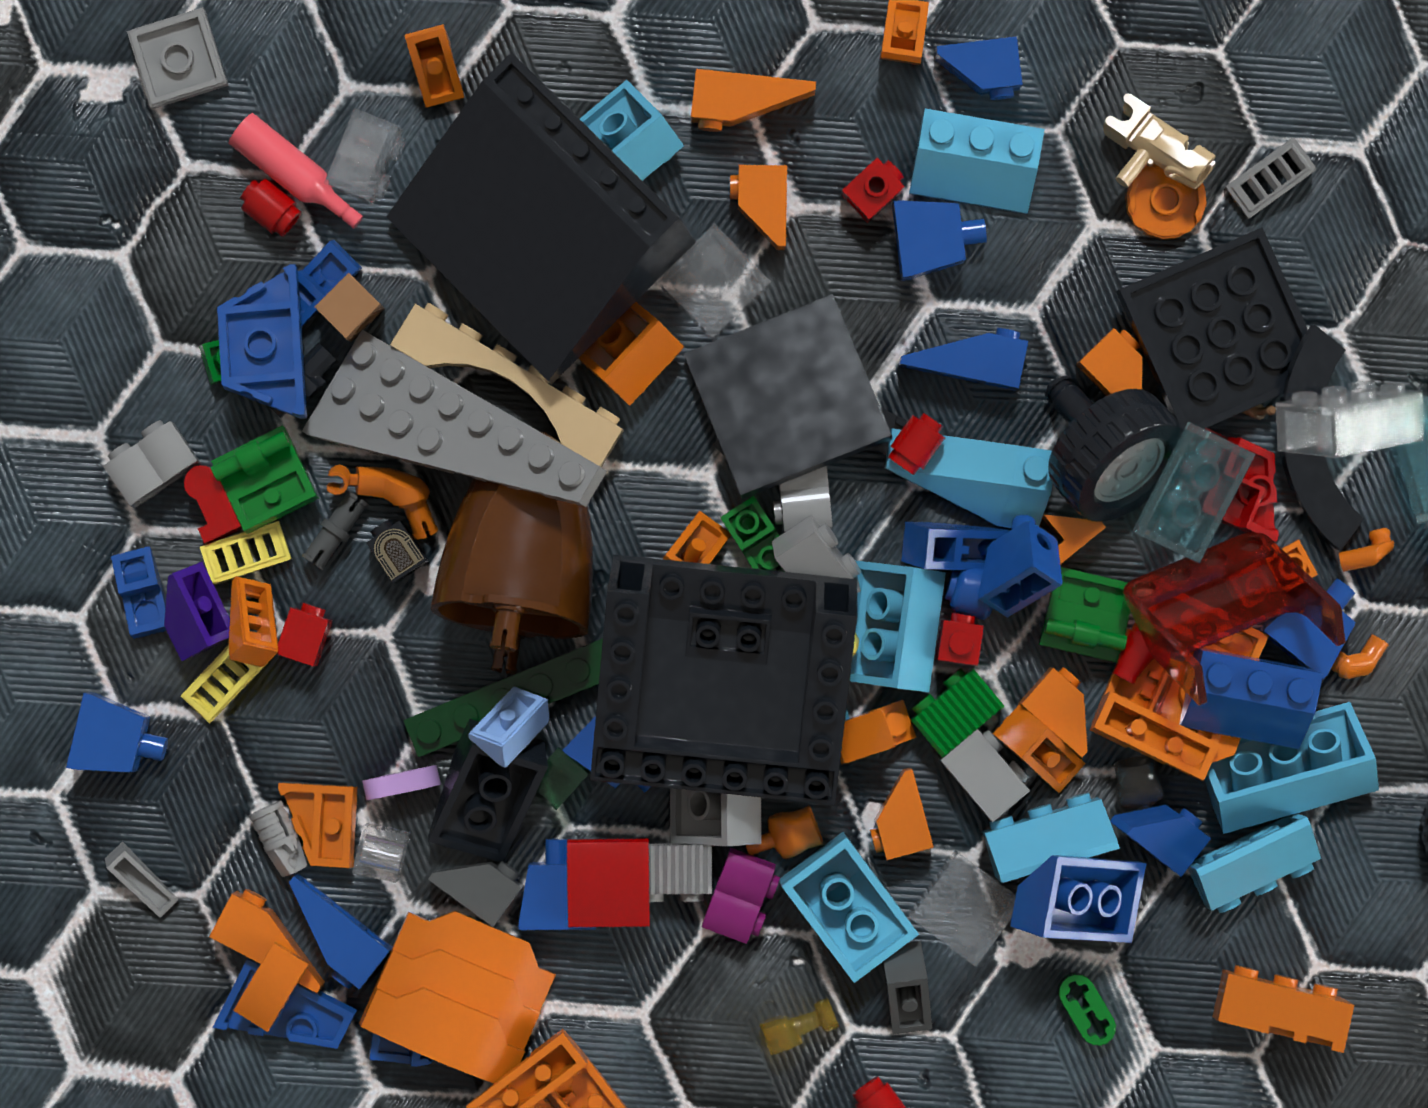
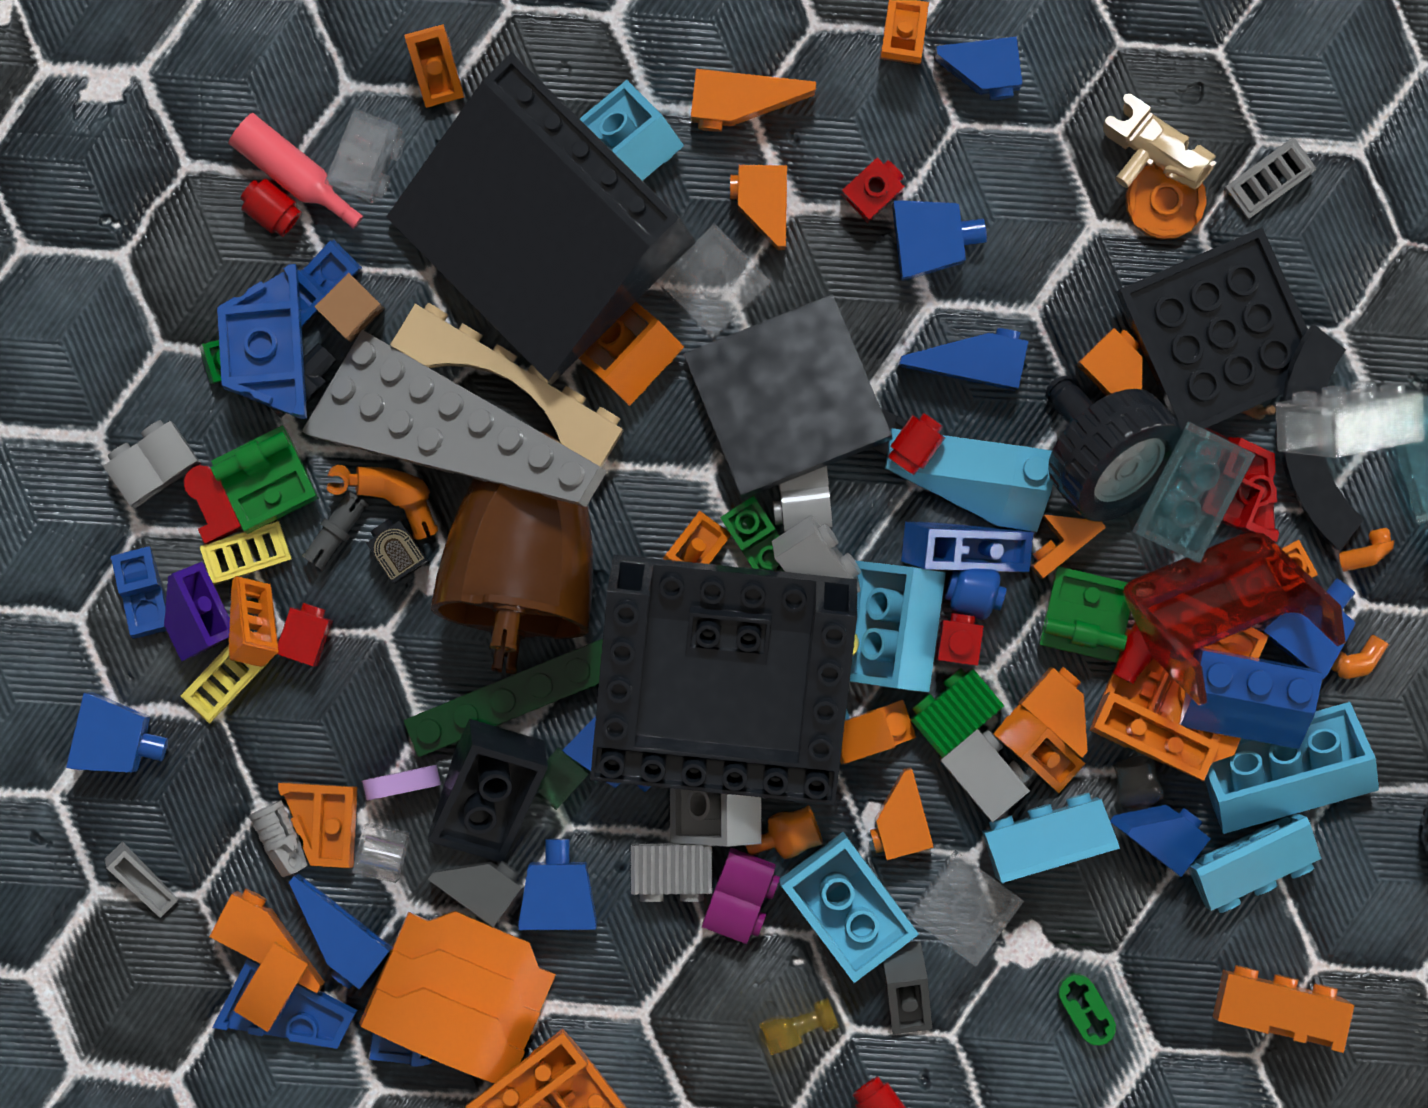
(177, 58): light grey tile -> none
(511, 725): light blue slope -> none
(608, 882): red slope -> none
(976, 161): medium azure slope -> none
(1020, 567): blue torso -> none
(1080, 899): blue slope -> none

